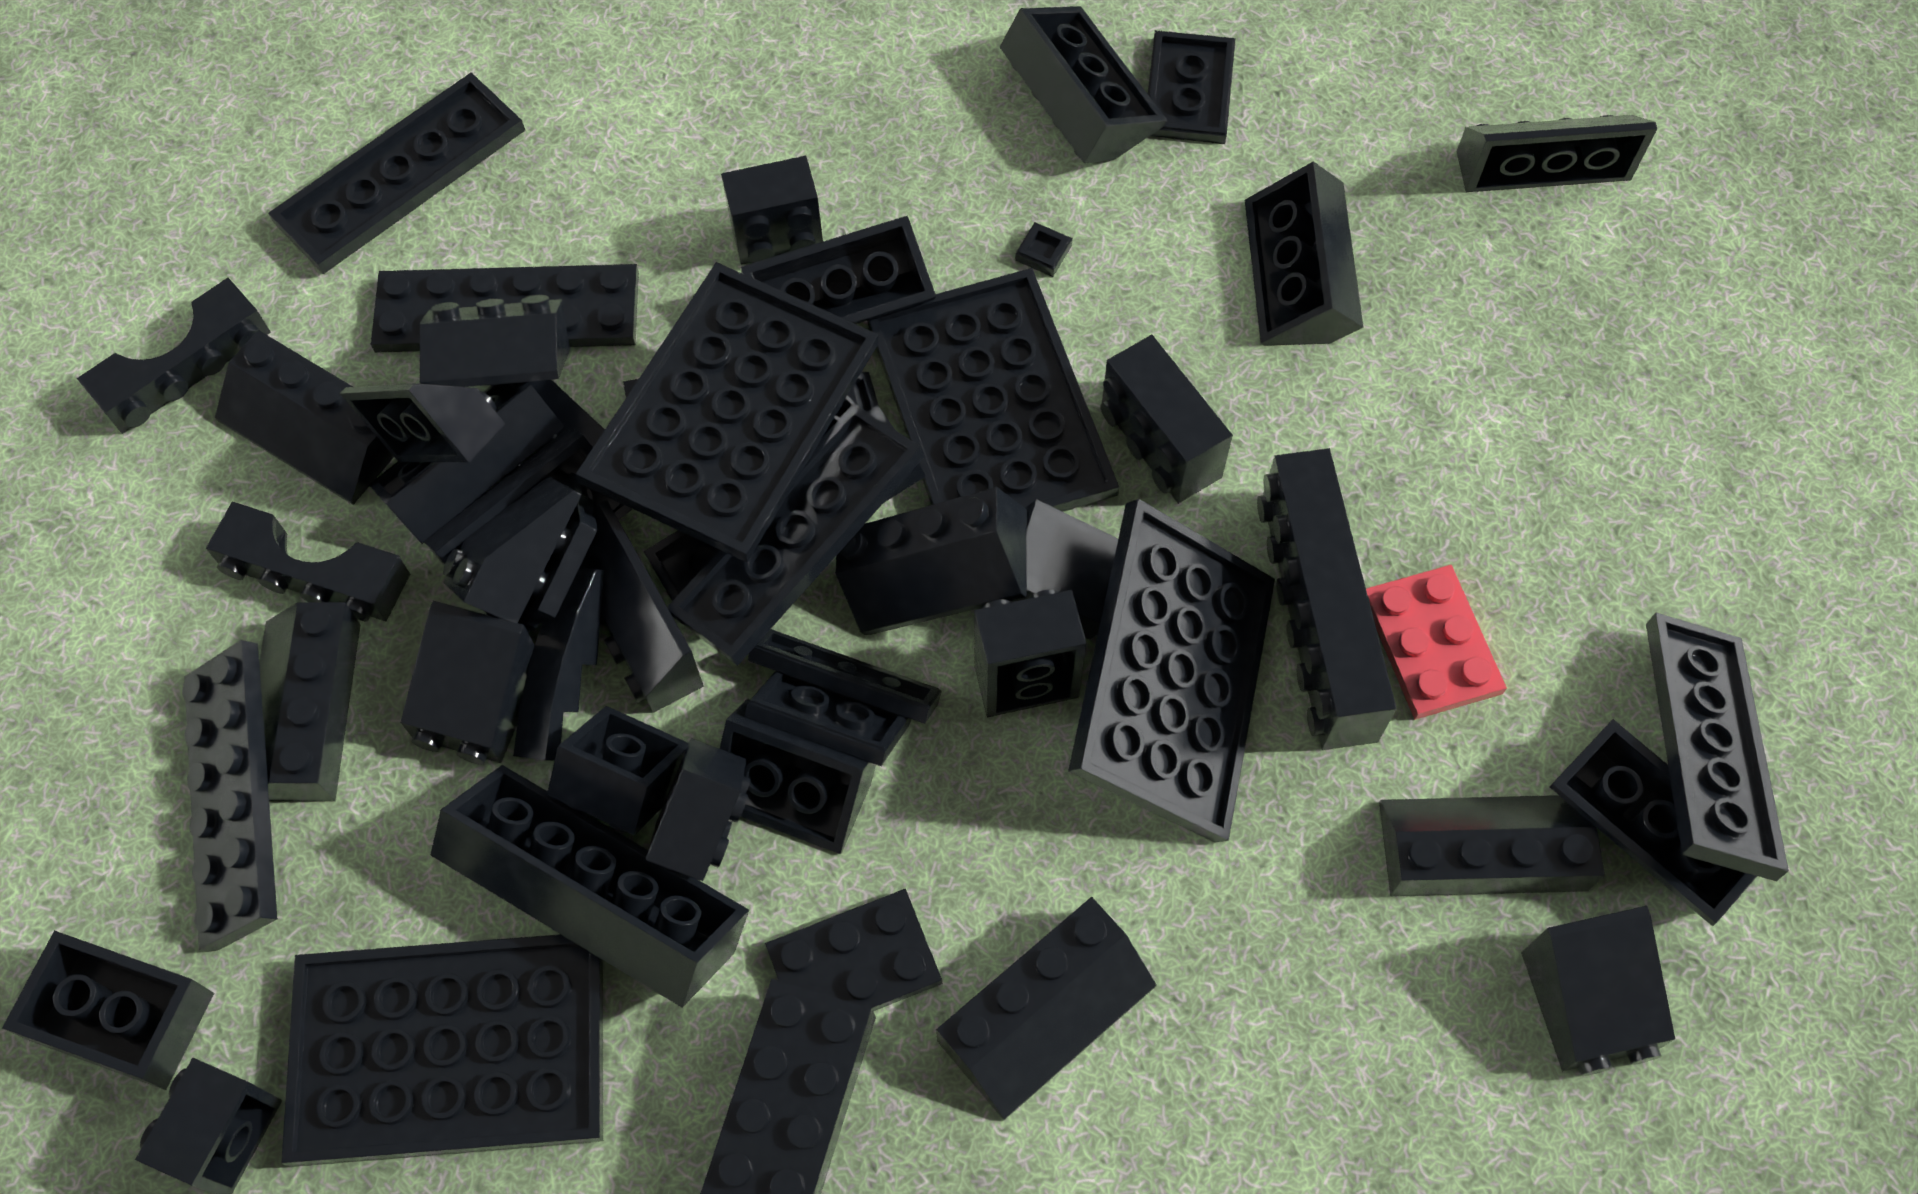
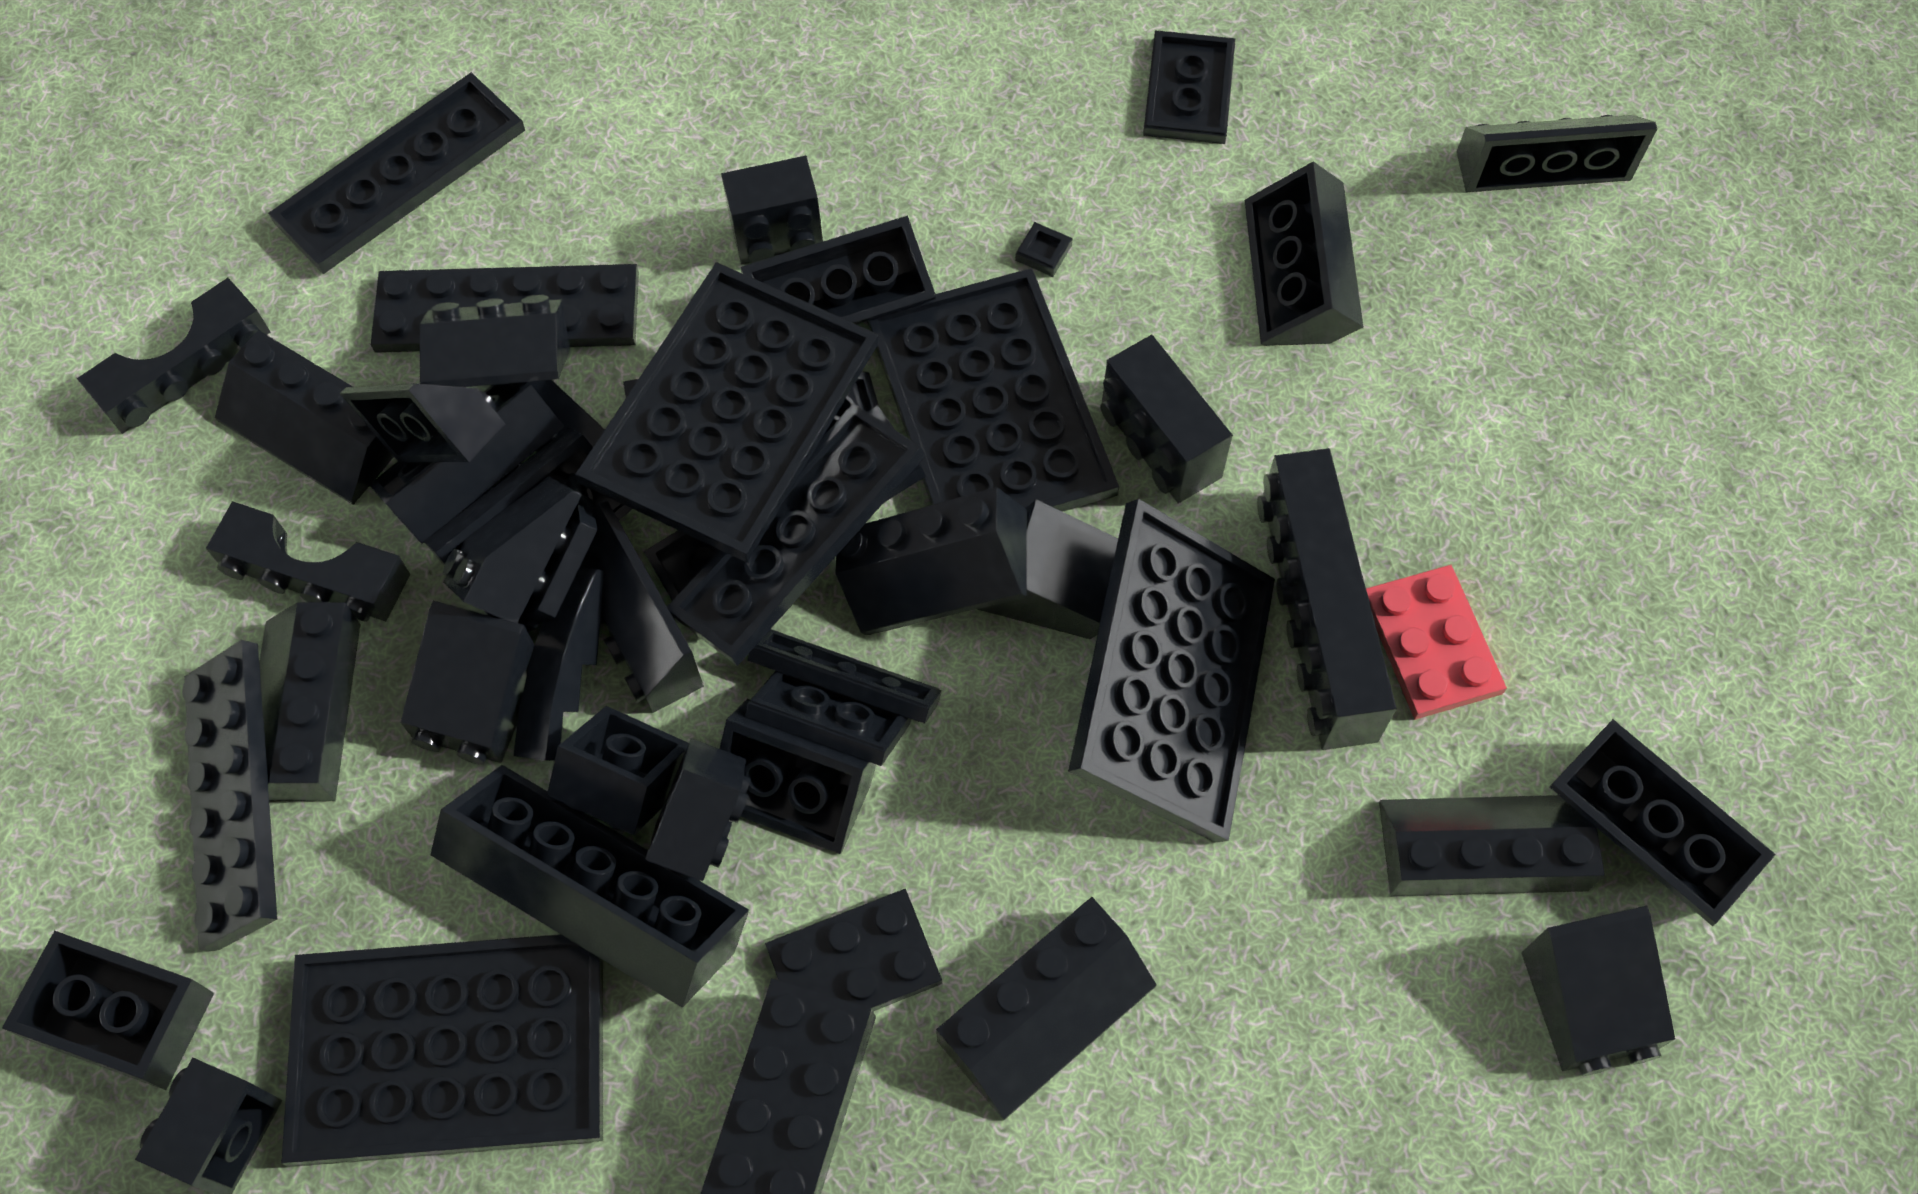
(1028, 652): black brick -> none
(1080, 82): black slope -> none
(1715, 749): black plate -> none

